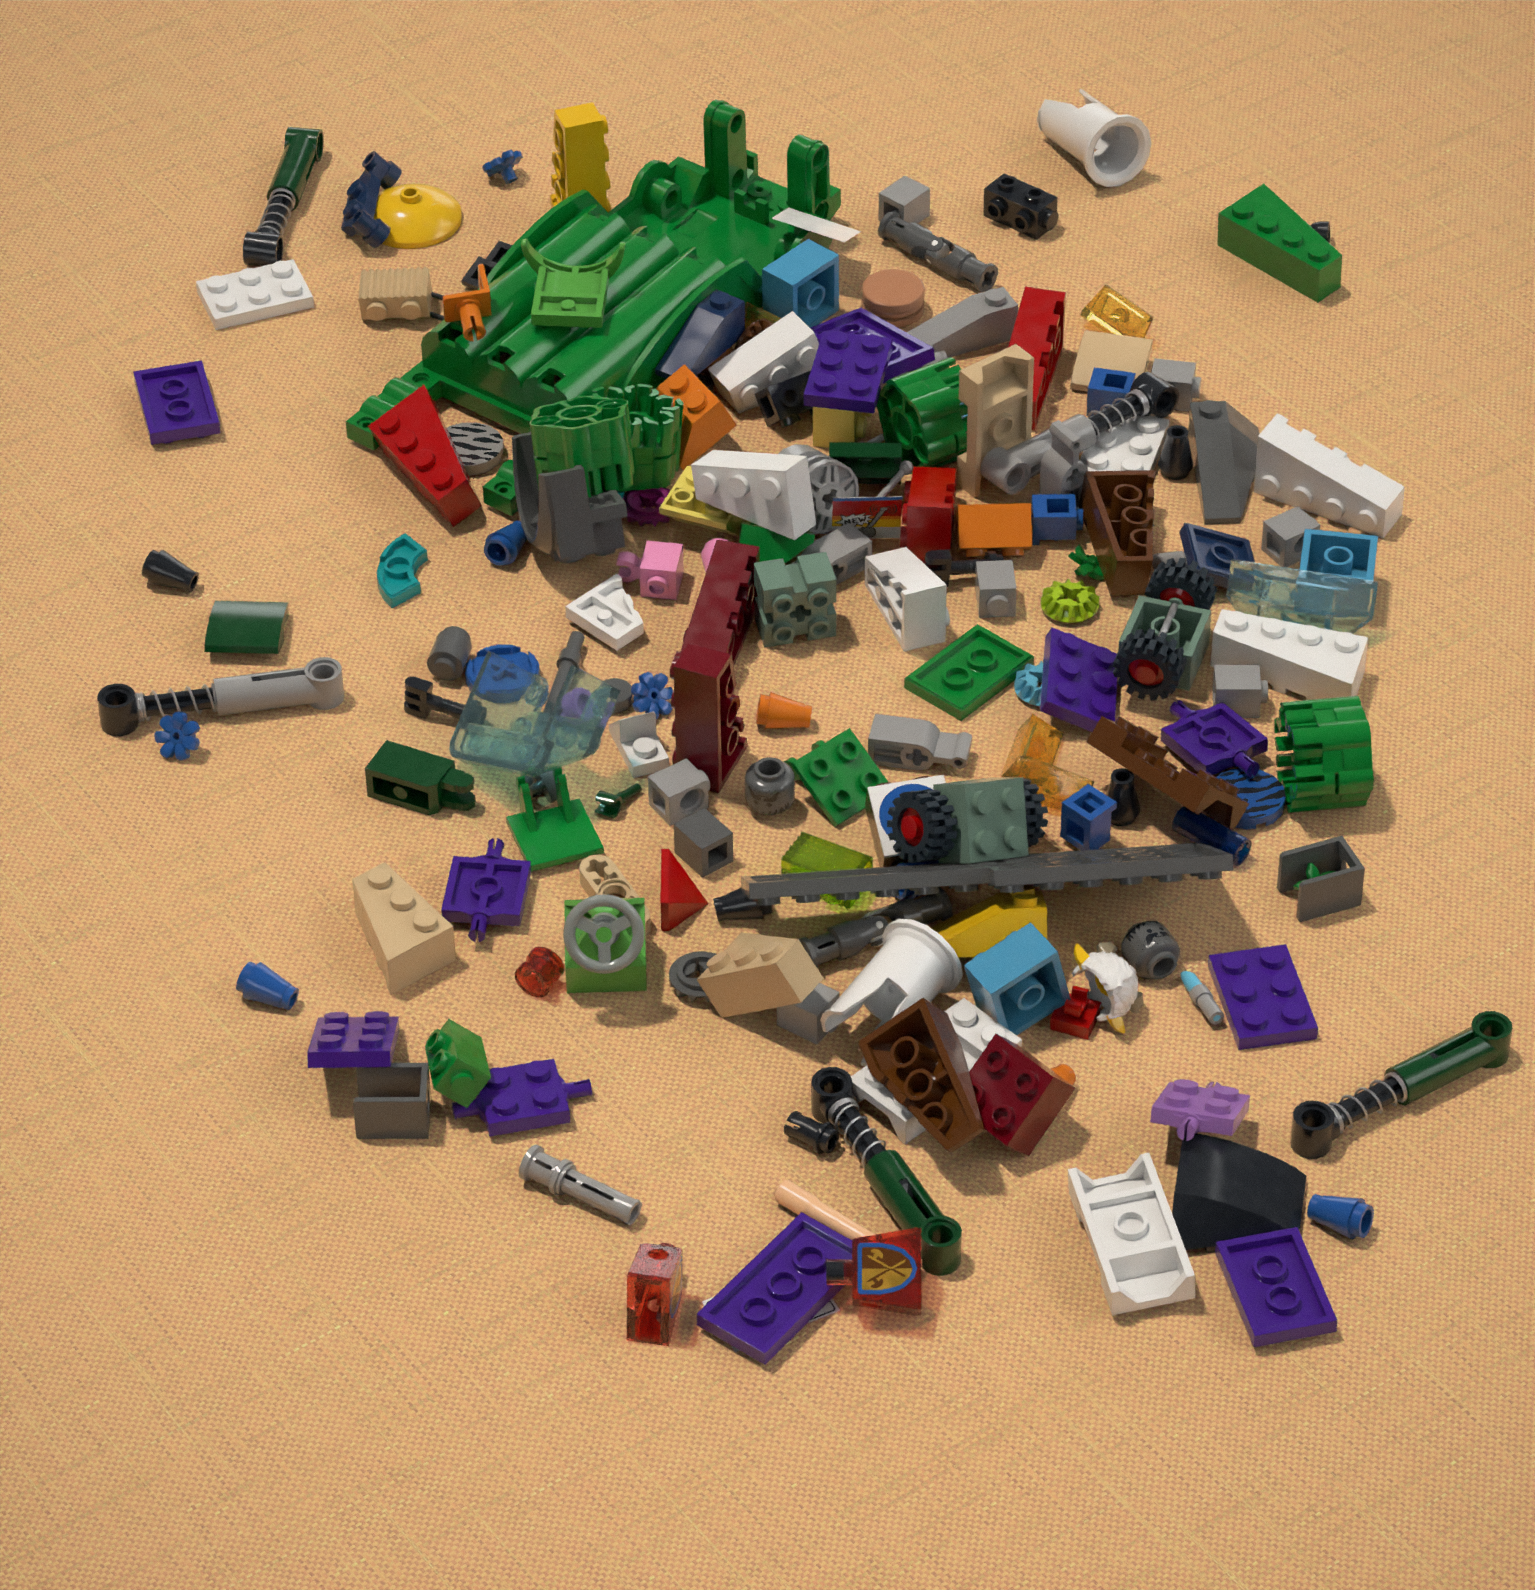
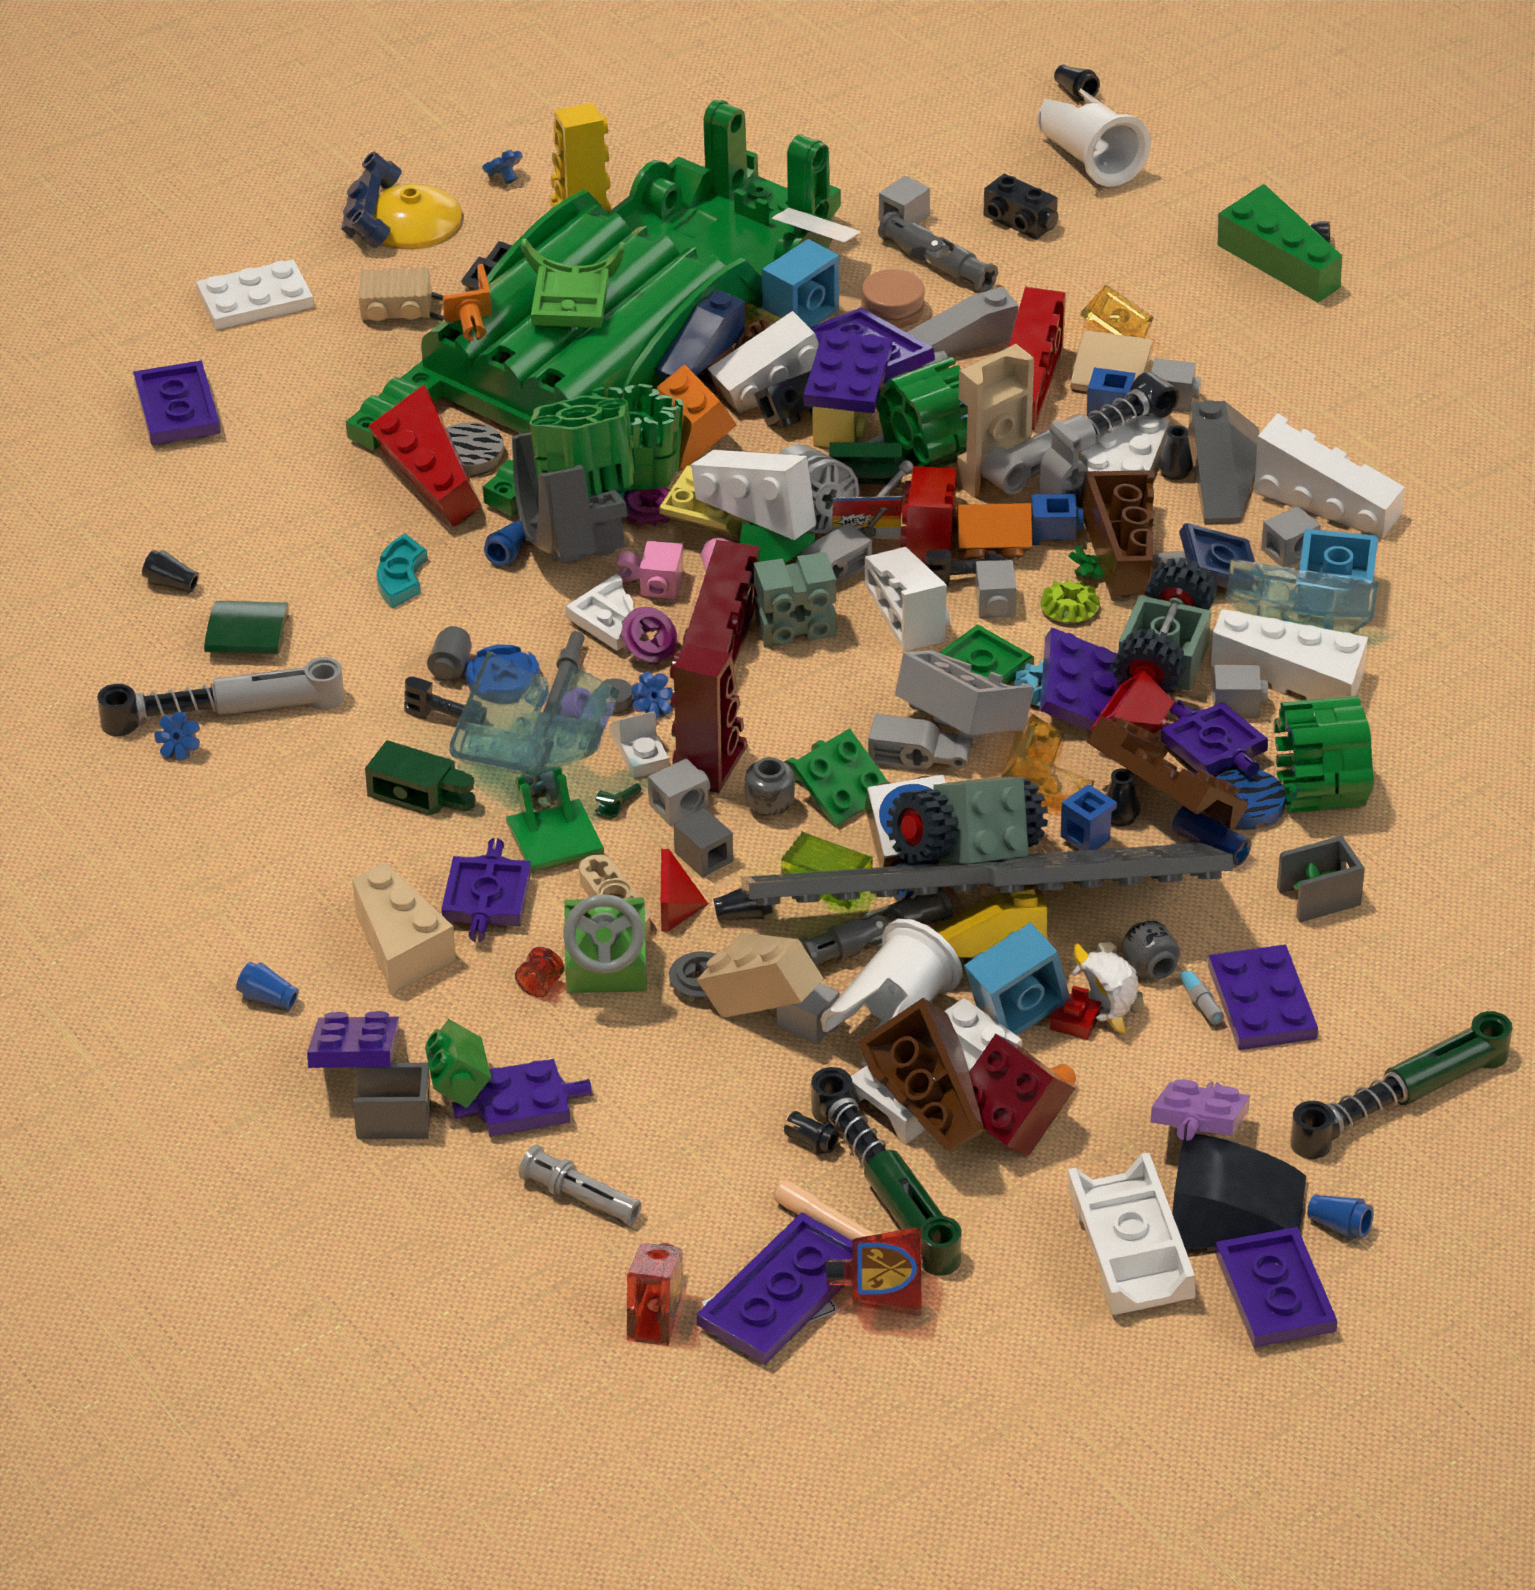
(300, 152): piece -> none
(648, 620): none -> magenta gear
(781, 712): orange cone -> none
(961, 697): none -> light grey wedge
(1077, 78): none -> black cone
(1139, 702): none -> red slope

